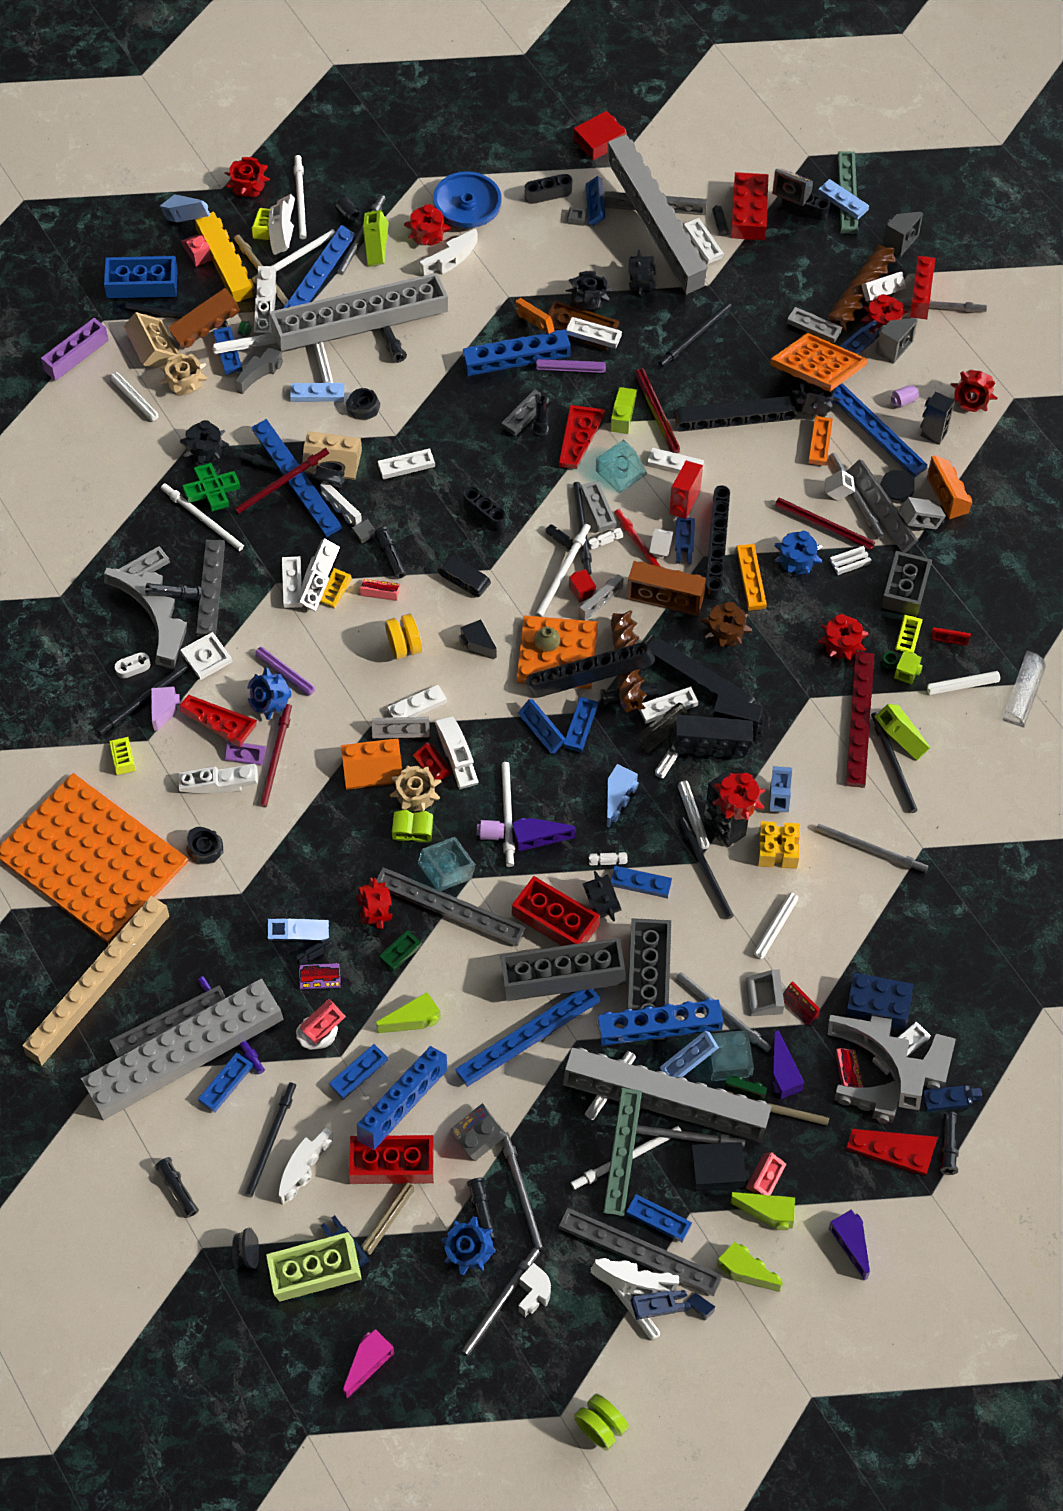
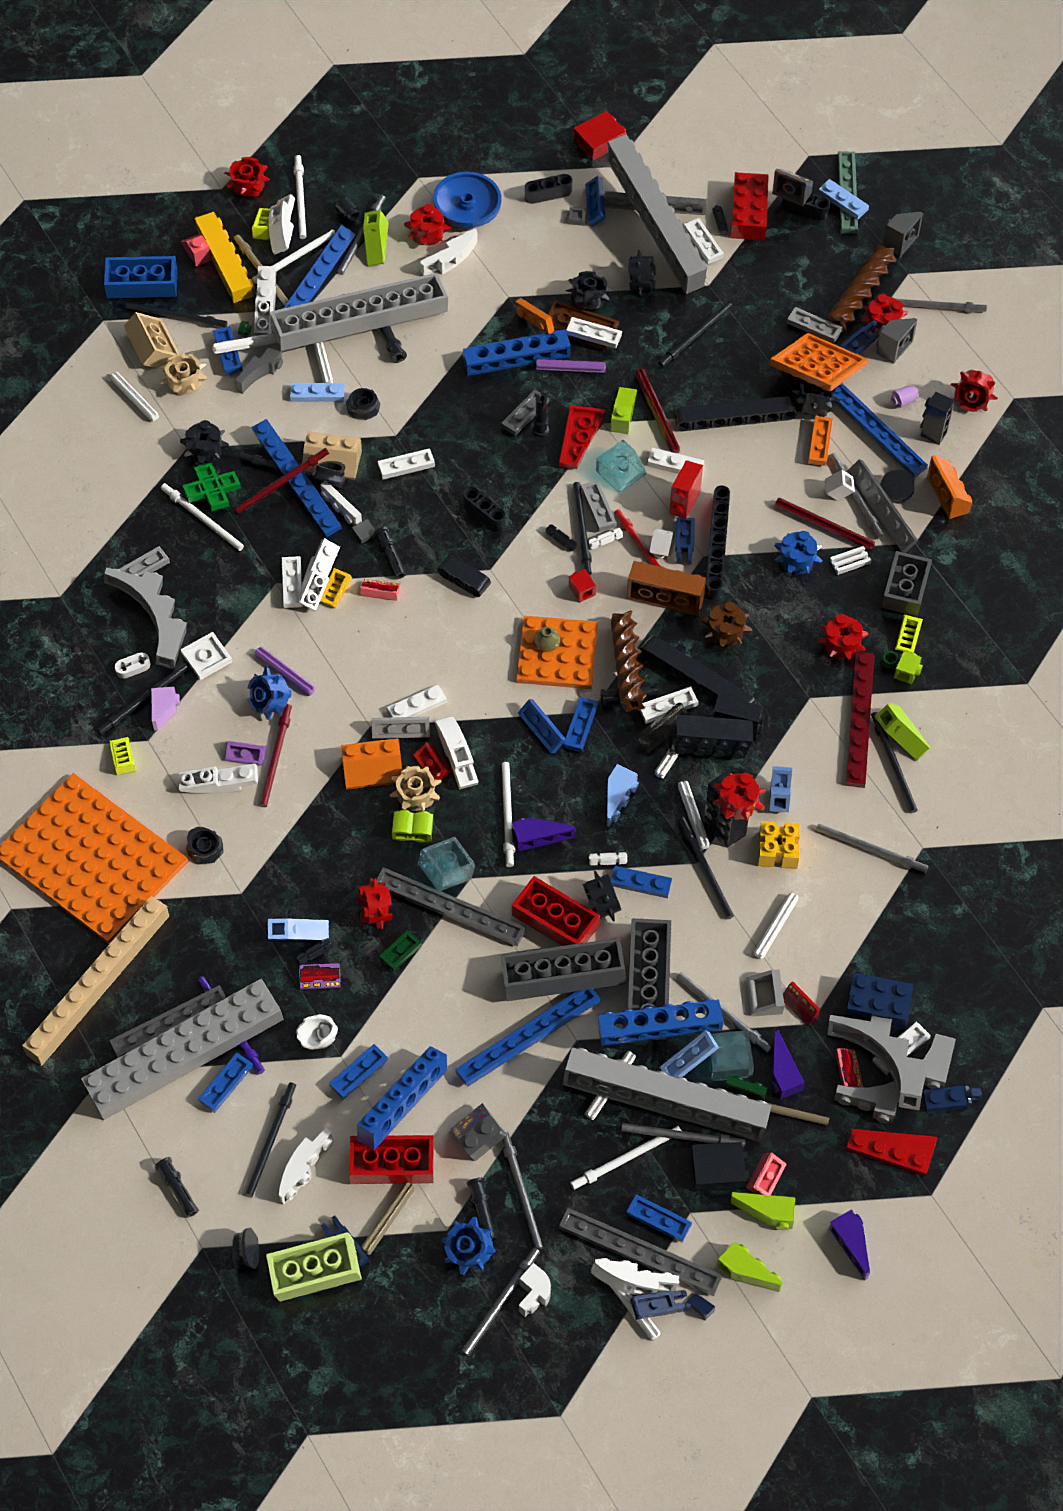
(74, 349): medium lavender brick -> none
(181, 591): black pin -> none
(183, 208): light blue slope -> none
(204, 318): dark orange brick -> none
(210, 587): flat silver plate -> none
(220, 720): red wing -> none
(322, 1021): coral slope -> none
(370, 1356): dark pink slope -> none
(403, 636): yellow wheel -> none
(412, 1016): lime slope -> none
(478, 640): black slope -> none
(490, 830): lavender brick -> none
(578, 542): white bar -> none
(590, 669): black beam -> none
(601, 597): light grey plate -> none
(601, 1421): lime wheel -> none
(622, 1151): sand green tile -> none
(751, 577): light orange tile -> none
(884, 285): white plate -> none
(922, 287): red brick -> none
(922, 513): light grey brick -> none
(949, 1152): black pin -> none
(950, 636): red slope -> none
(964, 682): white axle -> none
(1025, 690): clear brick -> none

